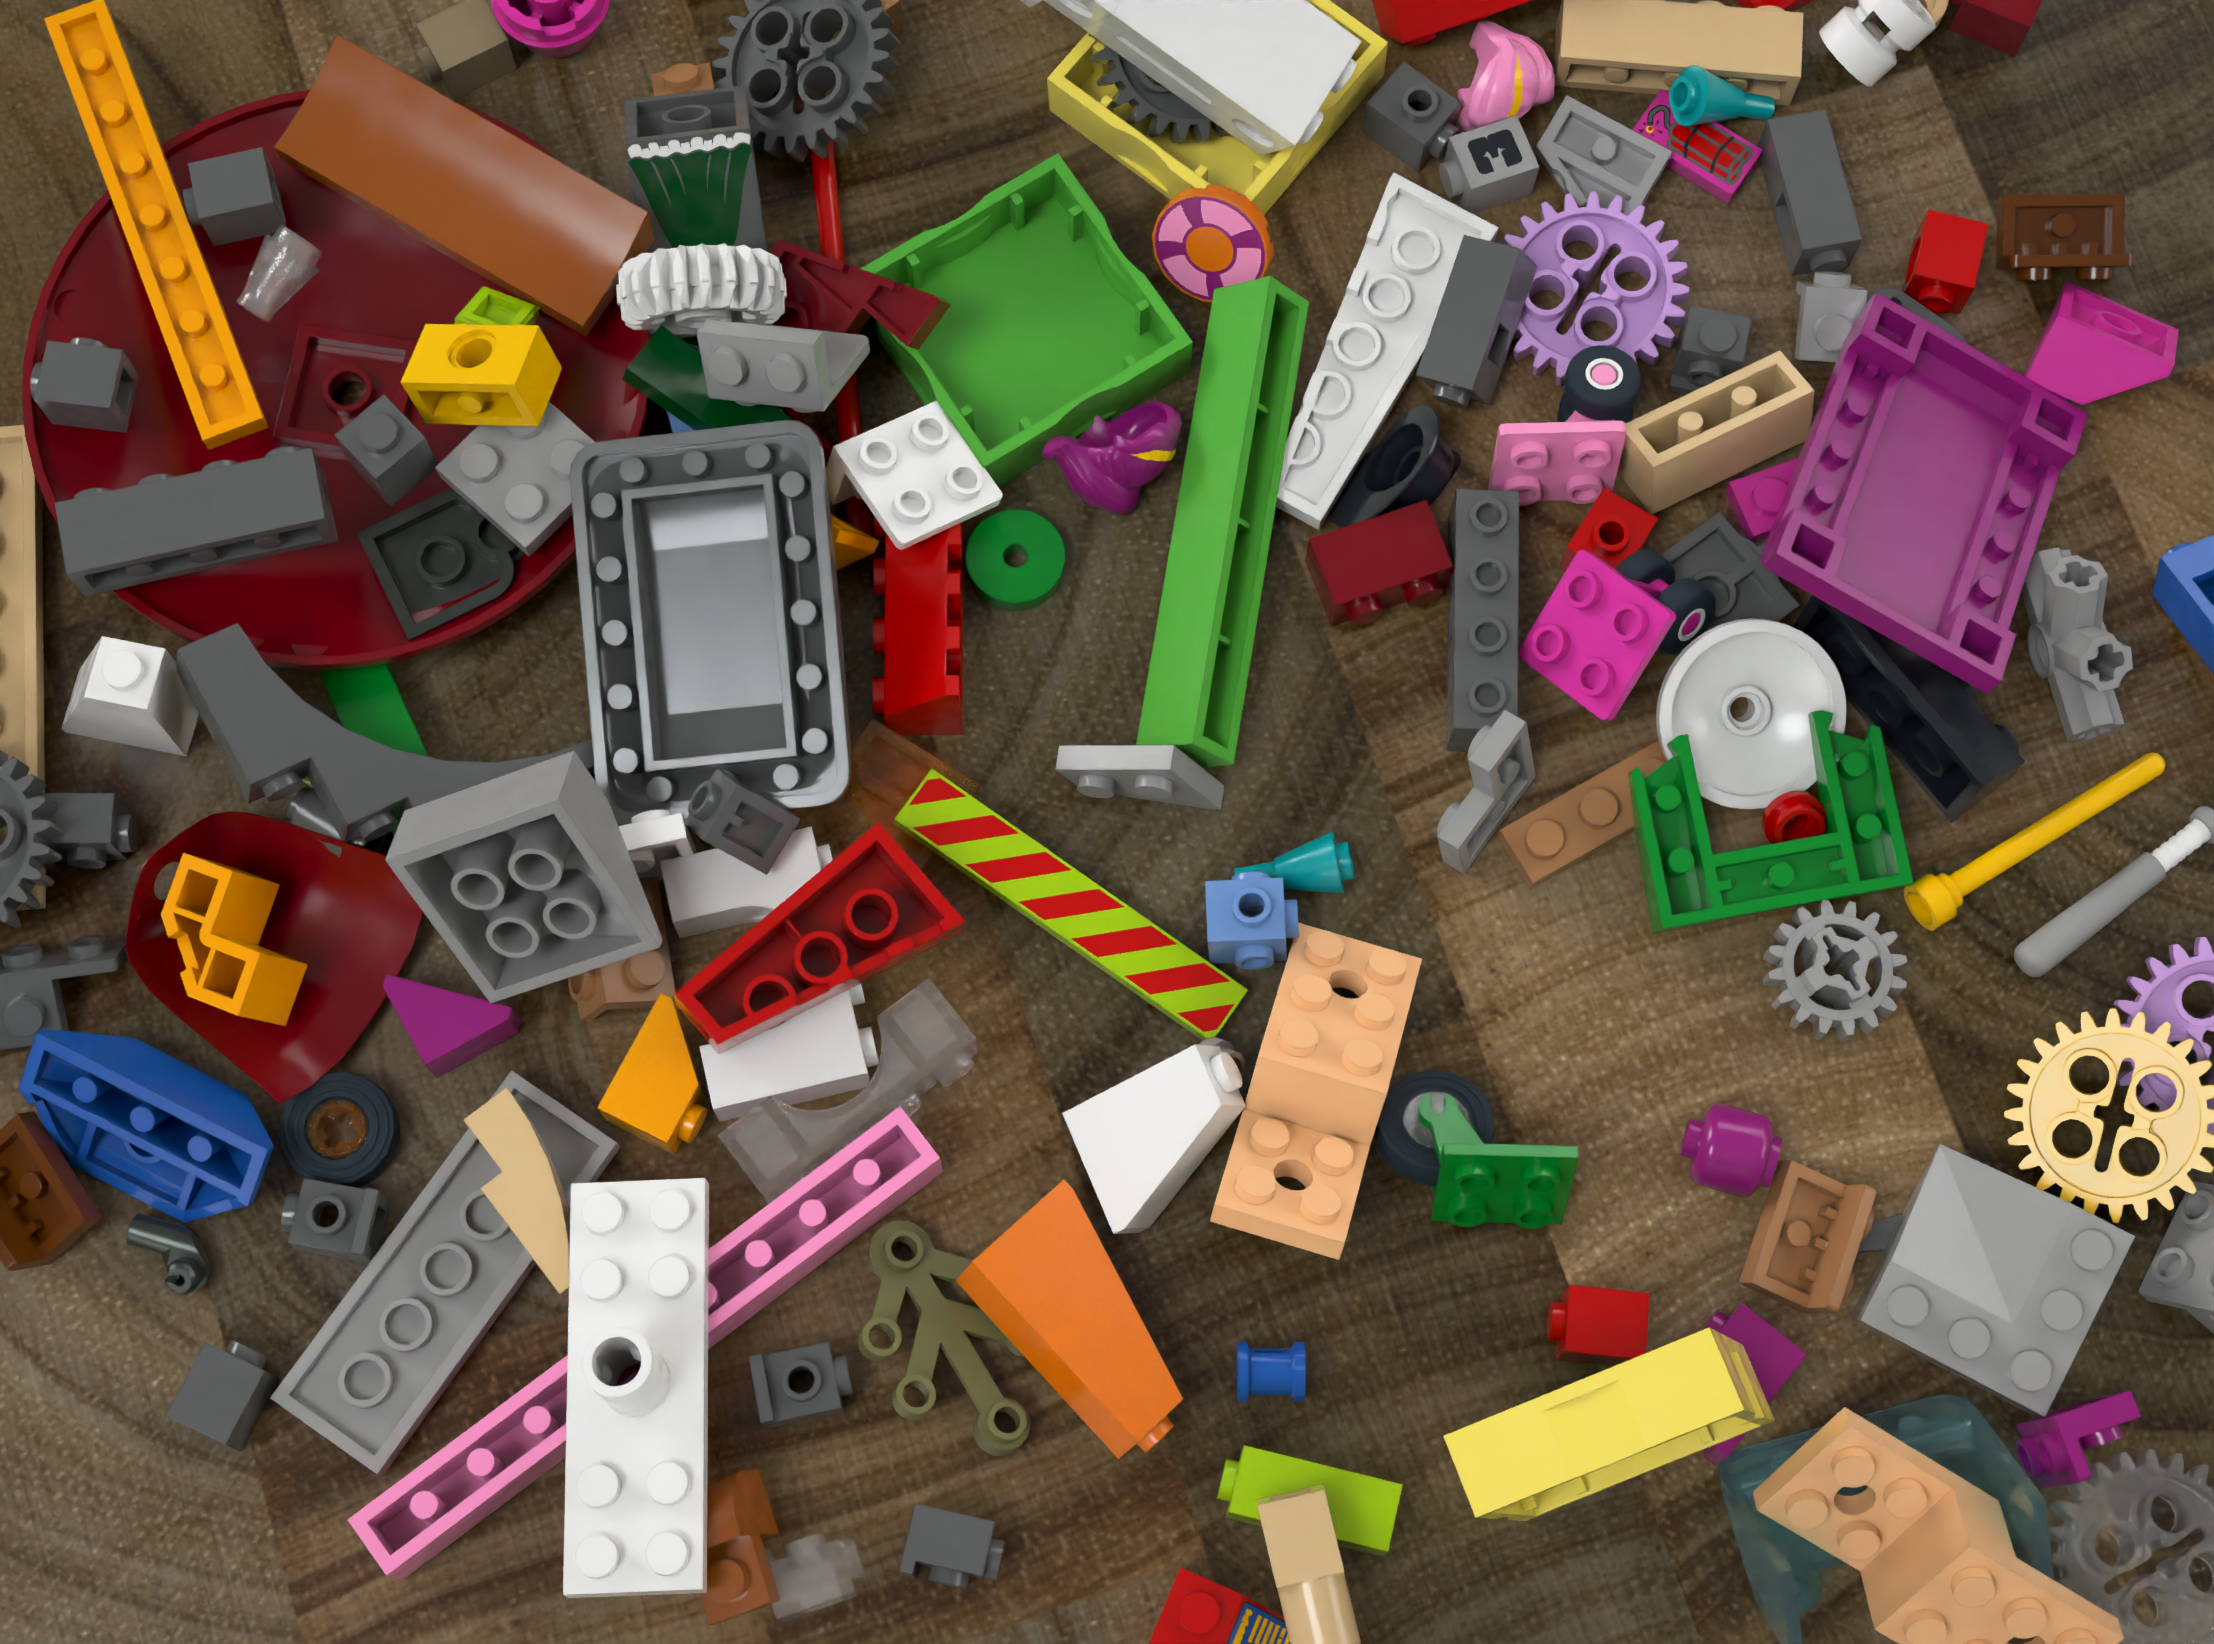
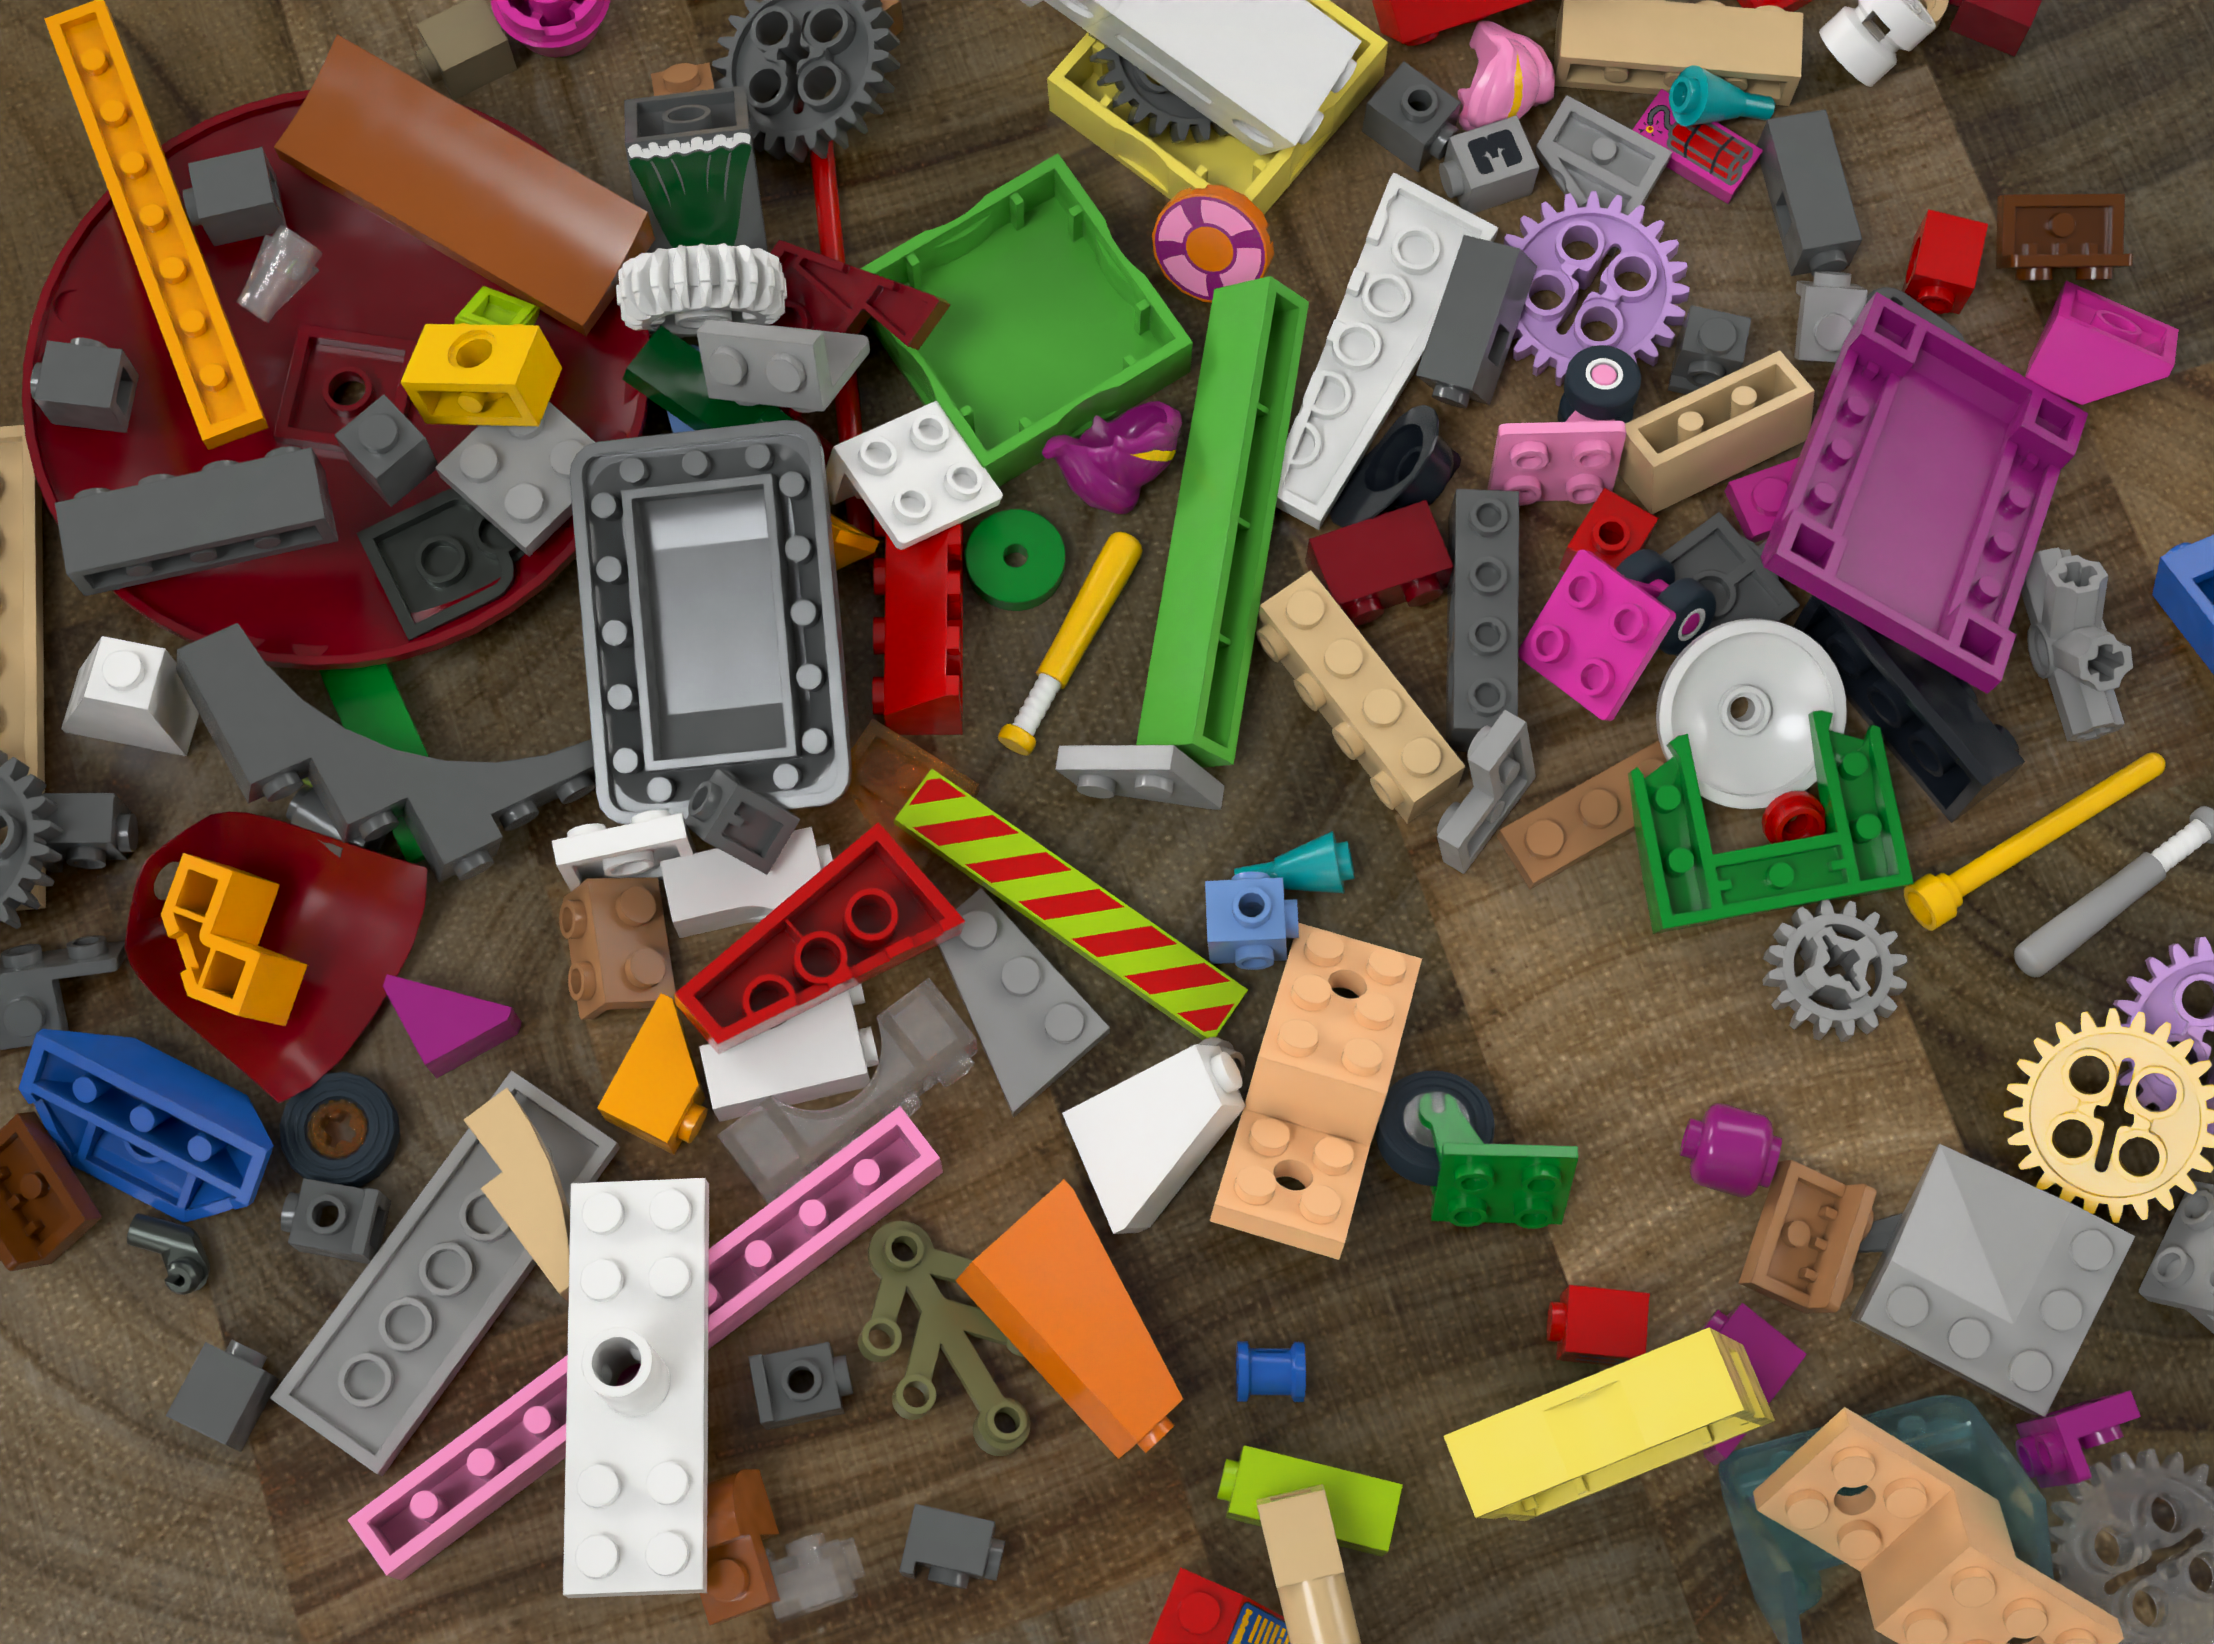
(526, 877): light grey slope -> none
(1018, 1003): none -> light grey wing
(1080, 626): none -> yellow piece
(1358, 697): none -> tan brick

